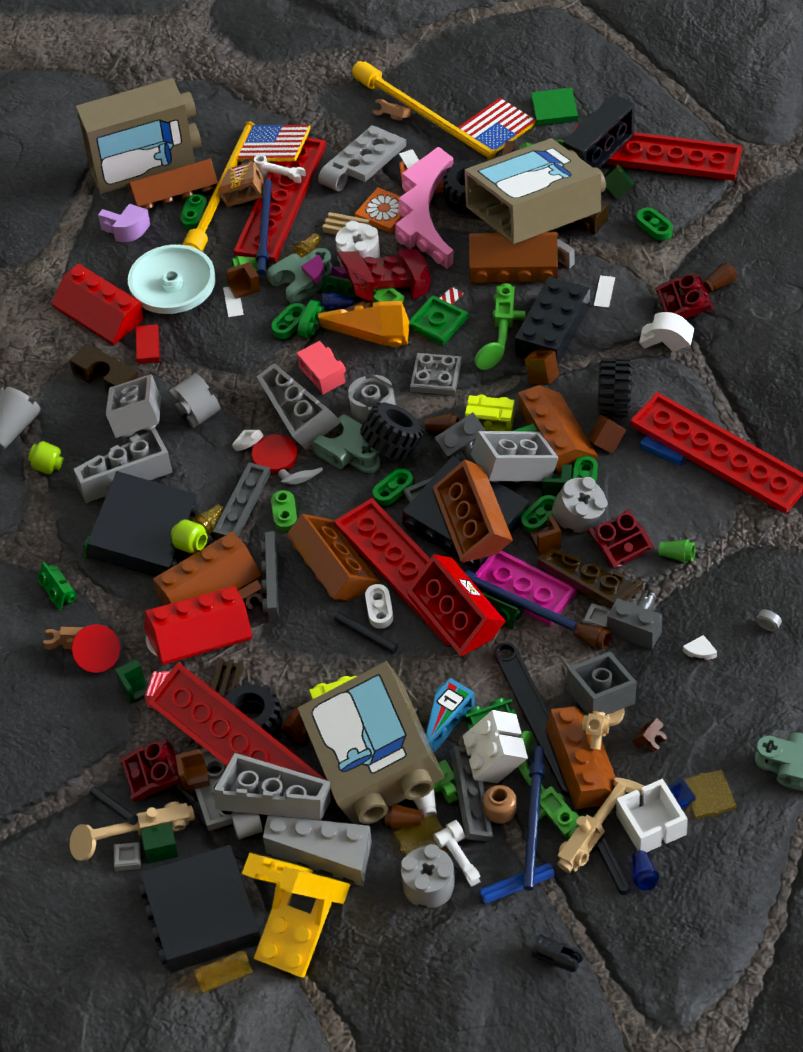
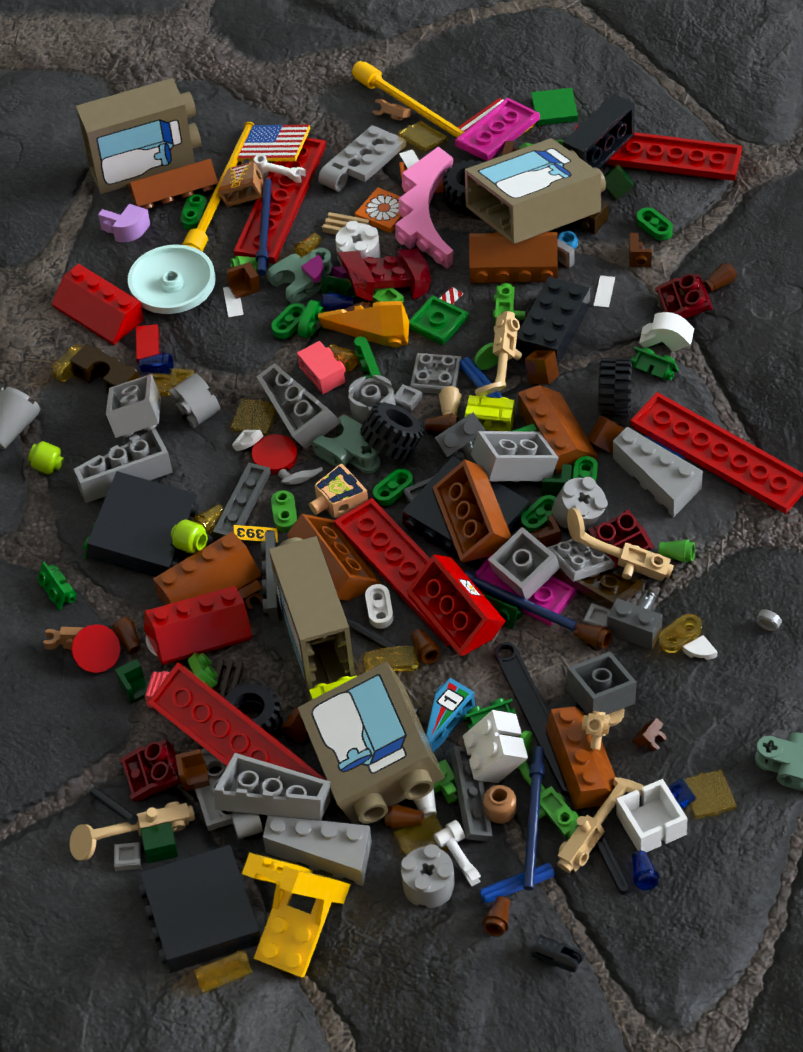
(62, 369): none -> clear yellow plate
(127, 635): none -> reddish brown cone
(157, 363): none -> clear blue cone
(166, 381): none -> clear yellow slope
(201, 668): none -> bright green plate
(253, 533): none -> yellow sticker
(254, 416): none -> clear yellow piece
(311, 612): none -> dark tan brick
(338, 493): none -> light nougat torso
(346, 356): none -> clear yellow cone
(366, 357): none -> green plate
(399, 658): none -> clear yellow slope
(407, 398): none -> light grey tile
(423, 136): none -> clear yellow piece
(426, 648): none -> reddish brown cone
(449, 400): none -> tan cone
(476, 375): none -> blue axle
(497, 918): none -> reddish brown cone
(500, 125): none -> dark pink tile
(504, 348): none -> tan piece
(524, 563): none -> light grey brick
(569, 238): none -> dark azure plate
(580, 560): none -> light grey tile
(630, 556): none -> tan piece
(637, 255): none -> reddish brown bracket
(657, 469): none -> light grey wedge
(662, 365): none -> green hinge
(678, 634): none -> clear yellow plate

